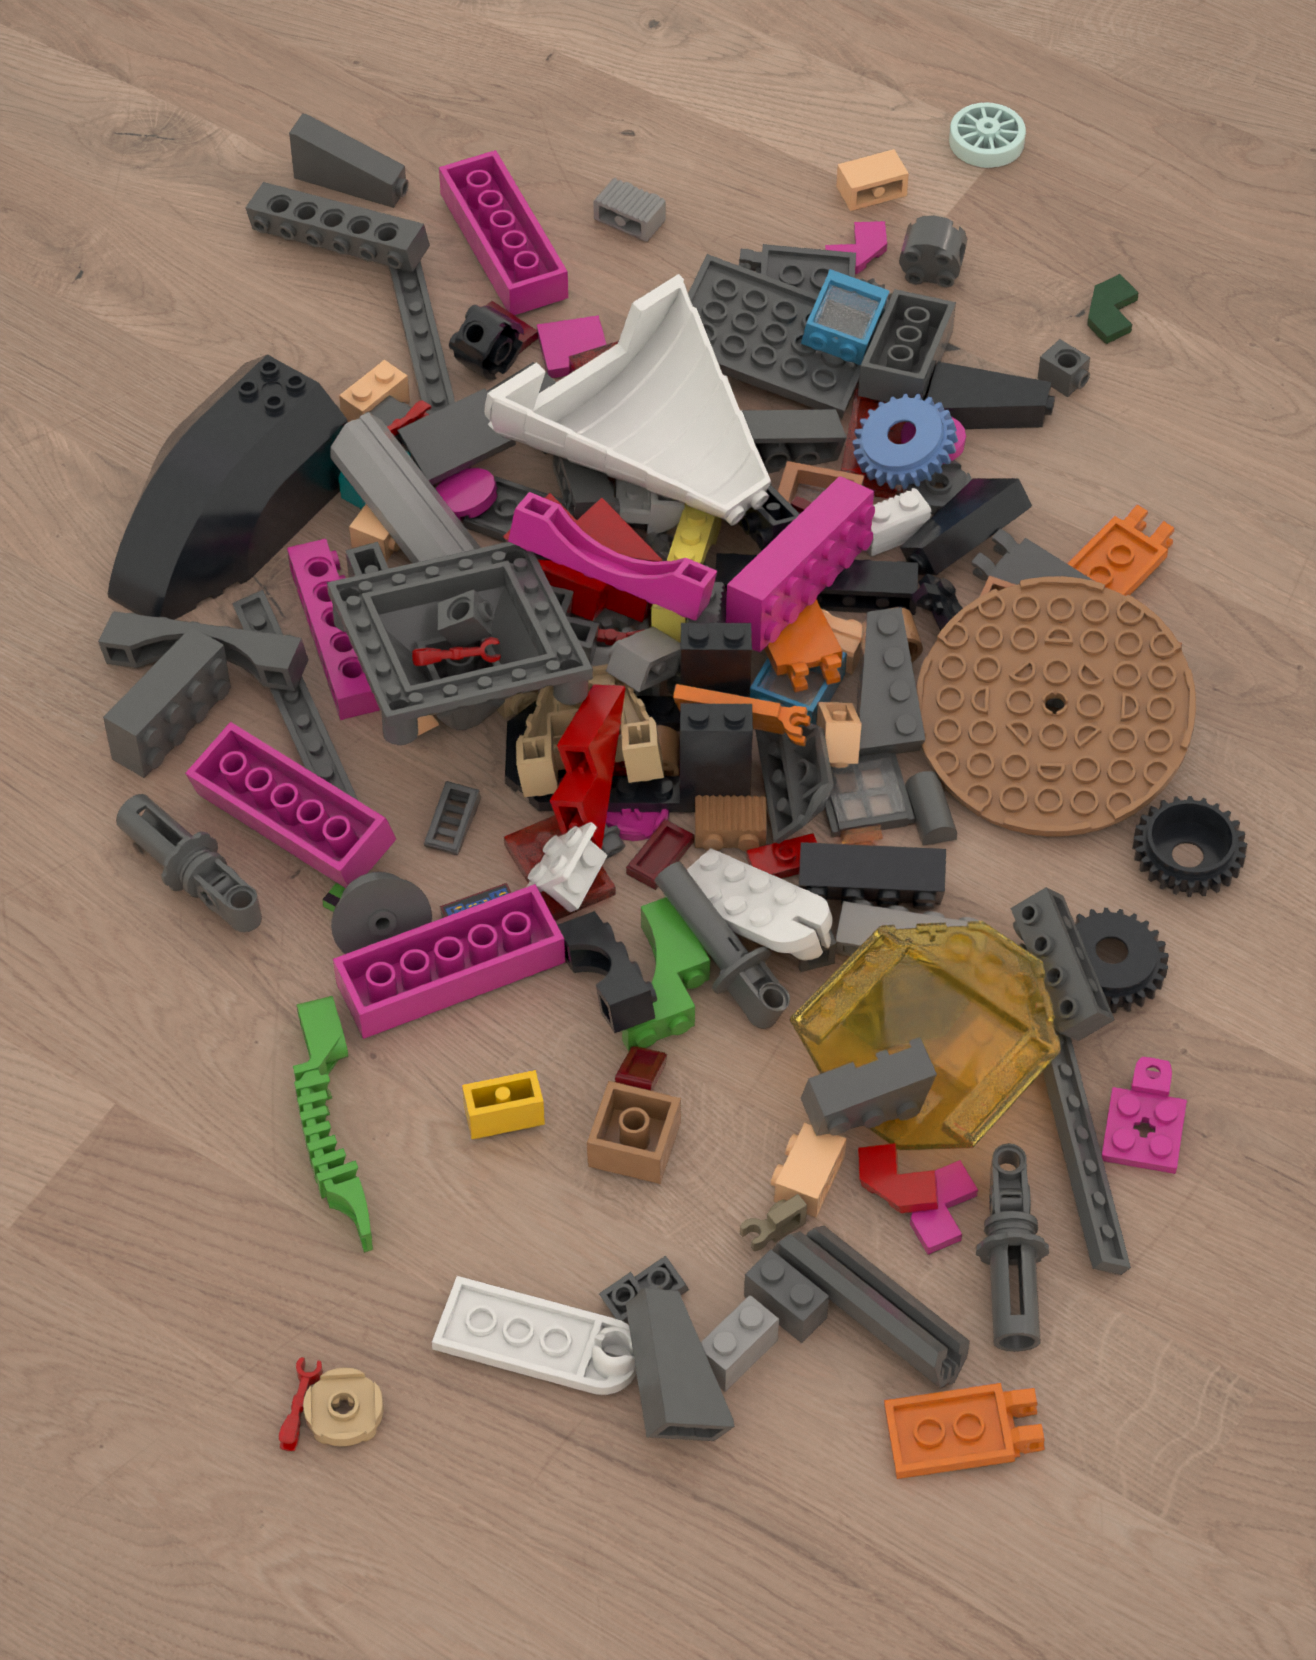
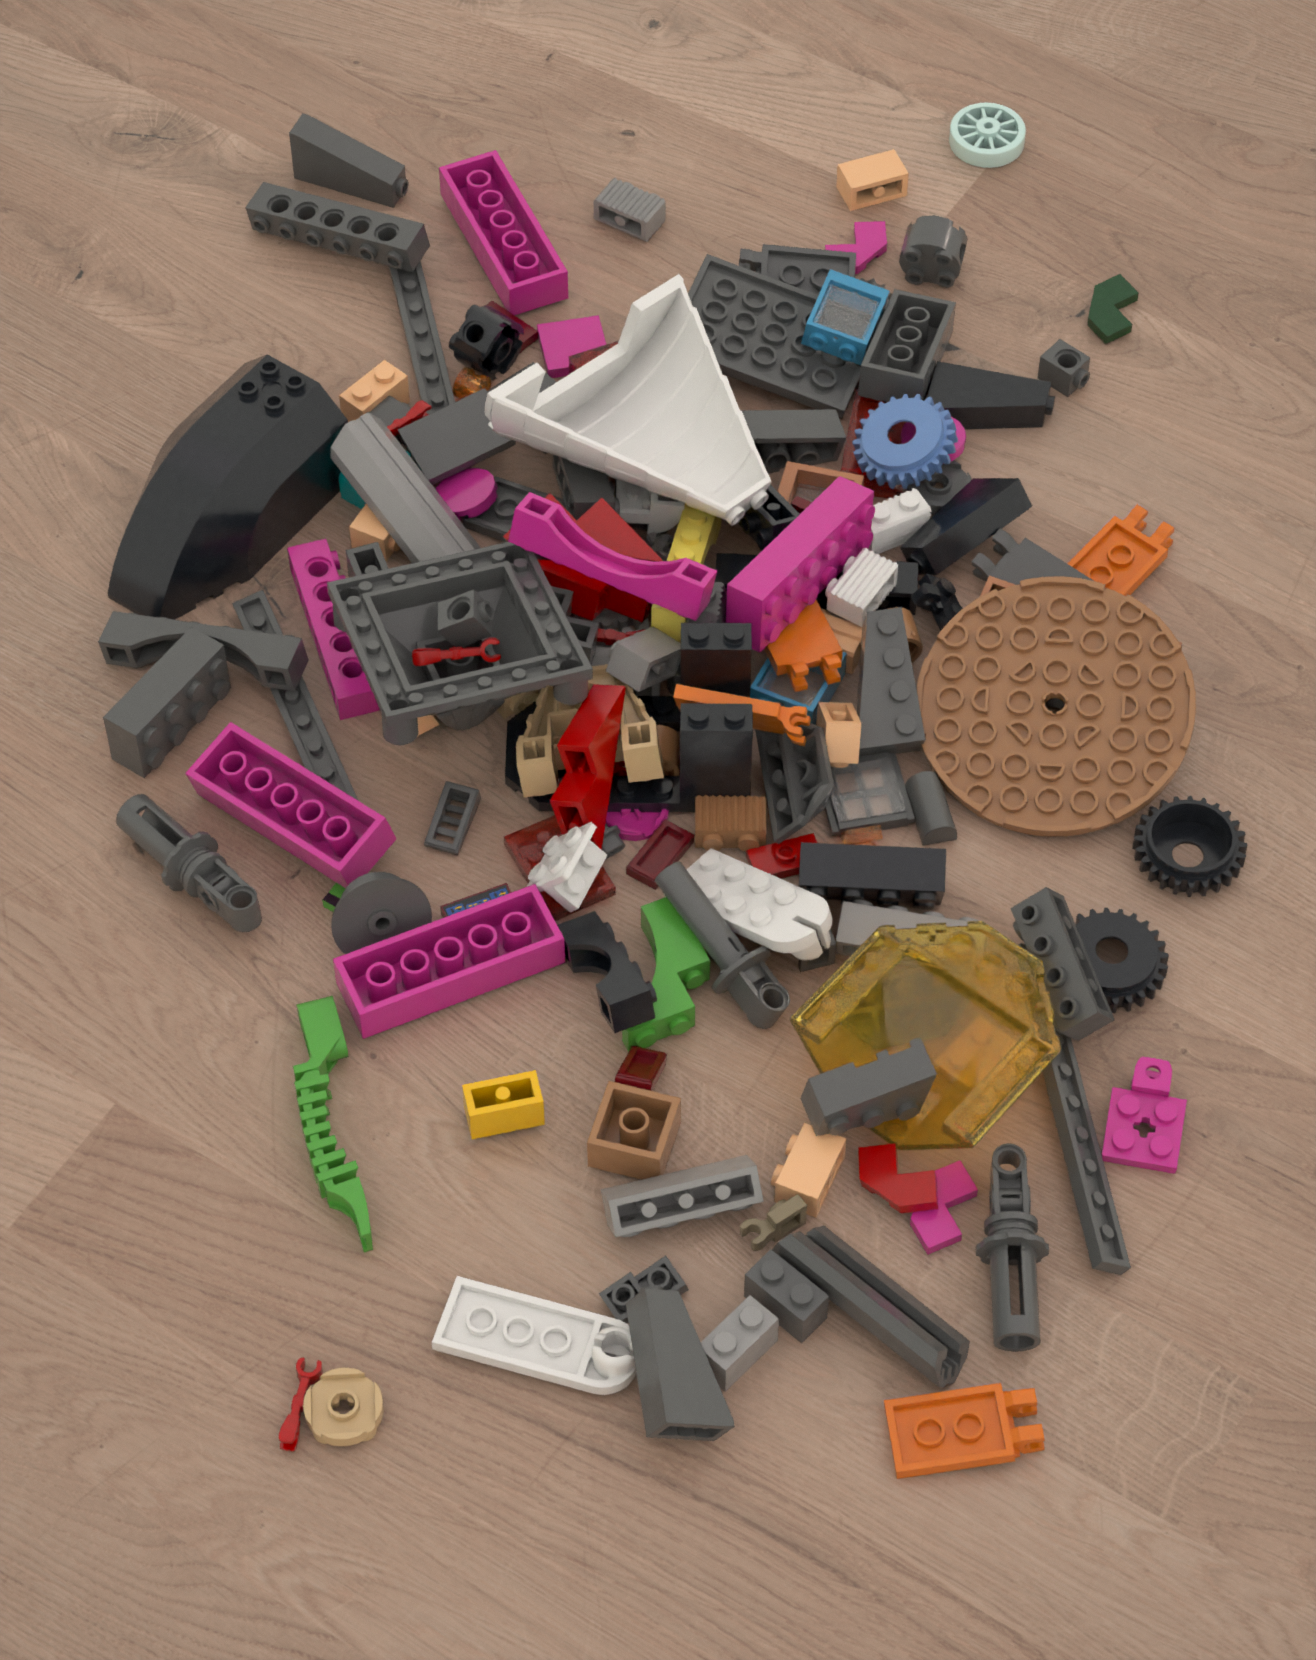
(468, 383): none -> clear orange wheel
(682, 1196): none -> light grey brick
(862, 586): none -> white brick

